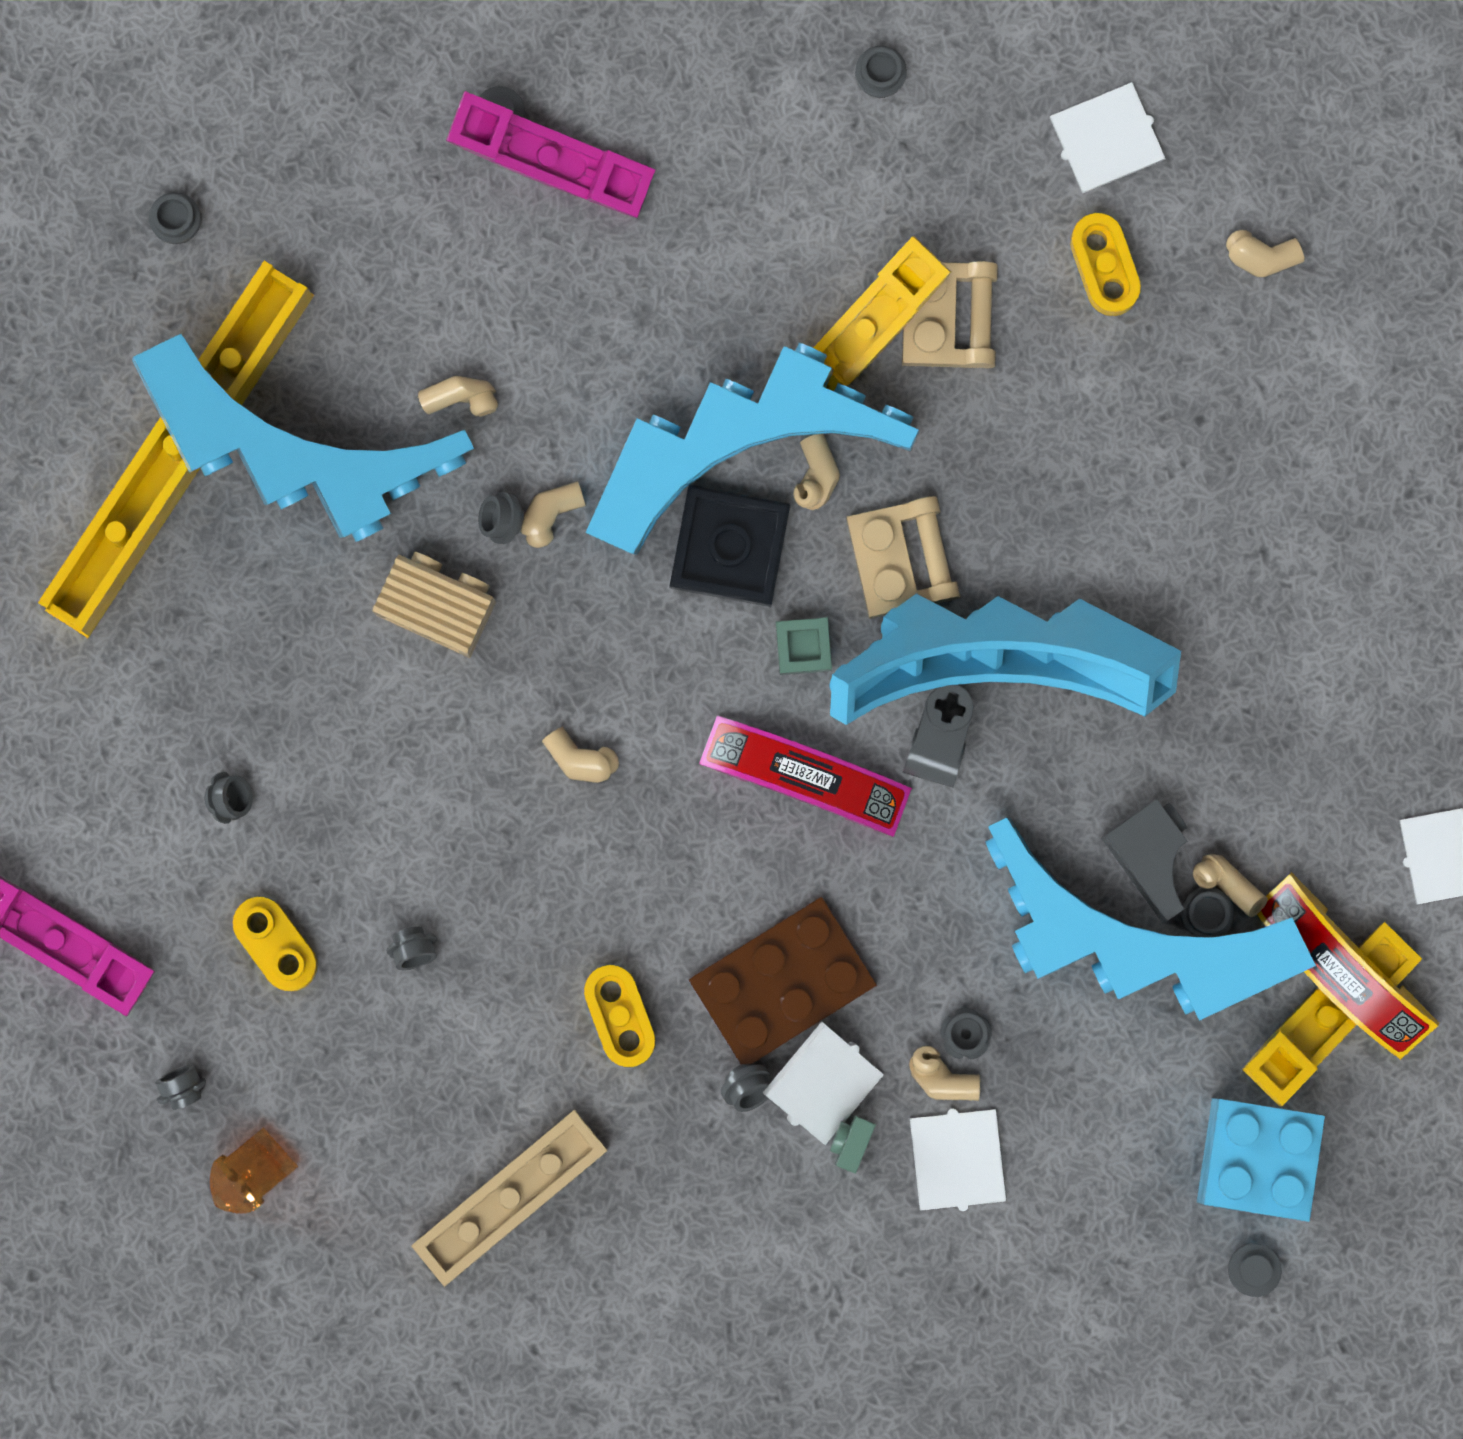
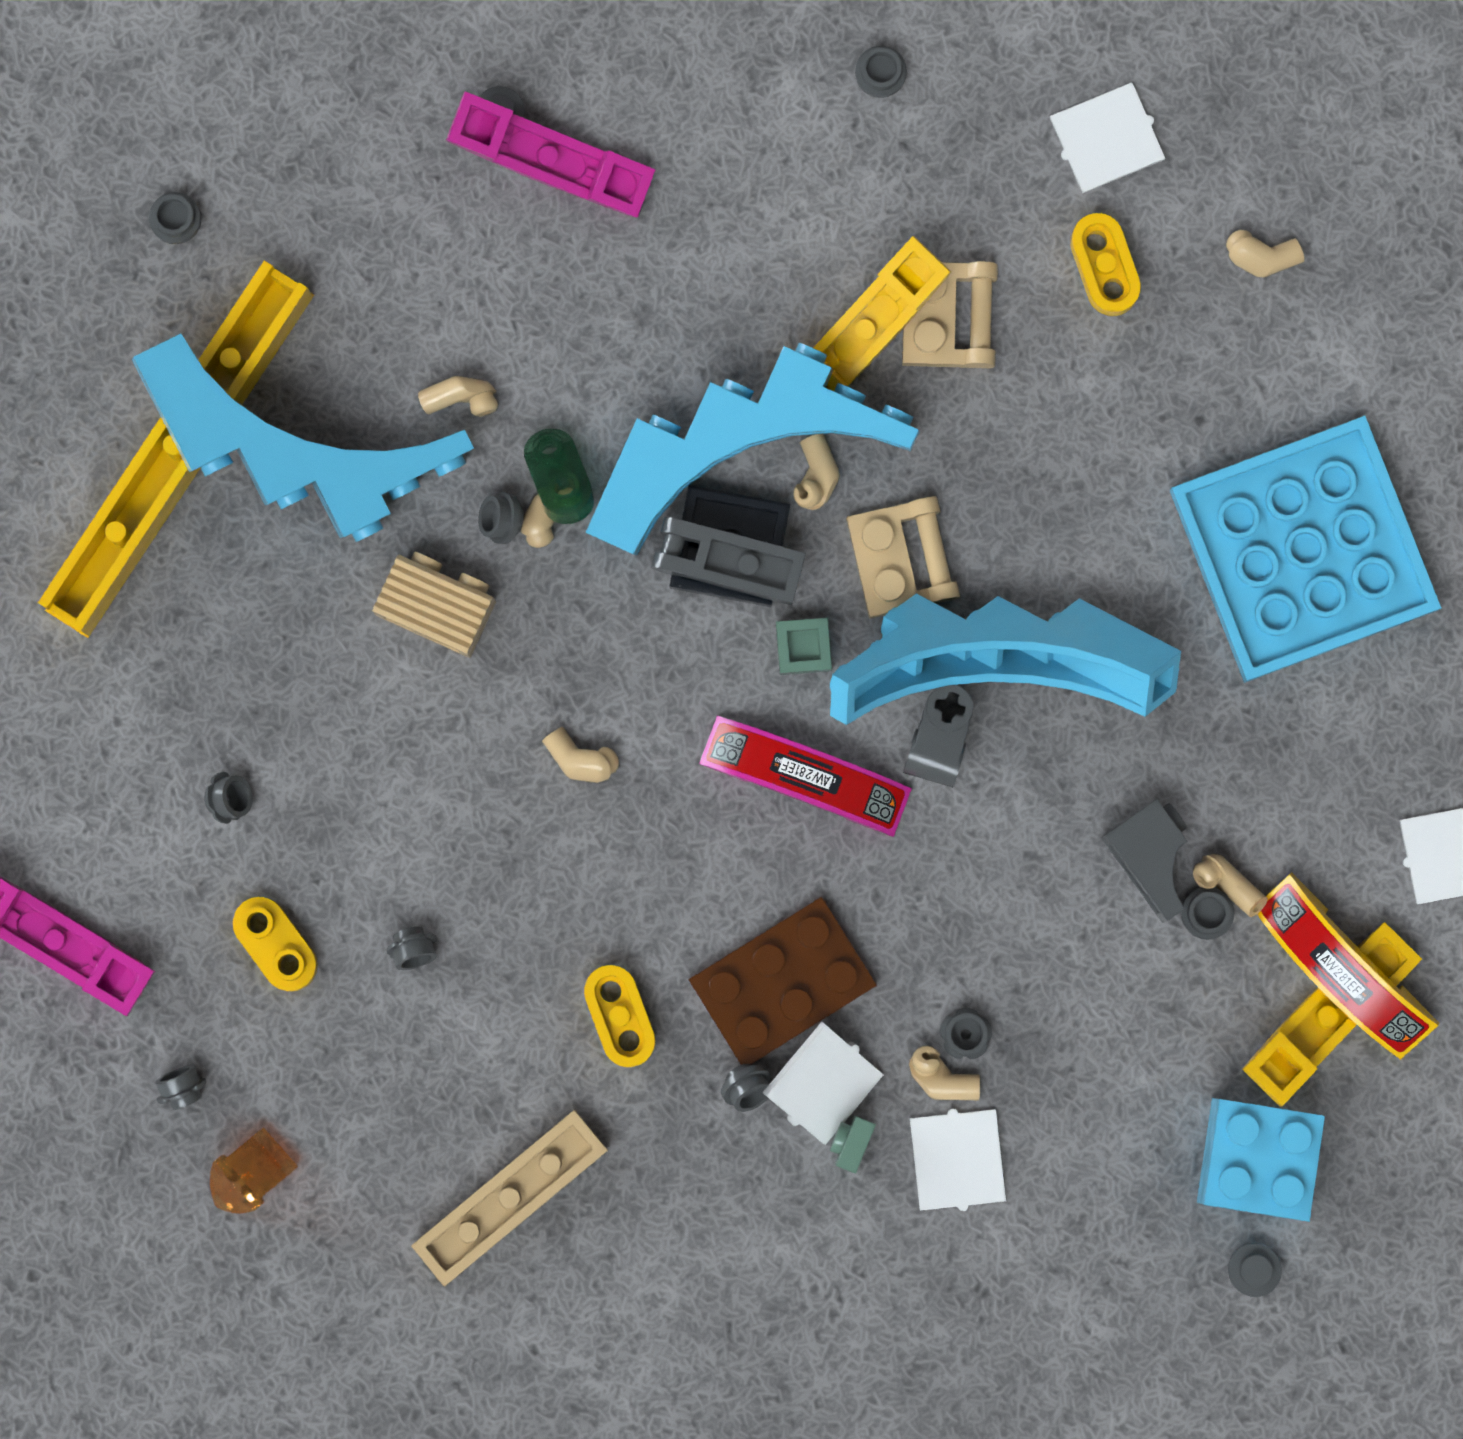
(557, 472): none -> clear green plate
(730, 561): none -> dark grey plate
(1066, 929): medium azure arch -> none
(1305, 549): none -> medium azure plate

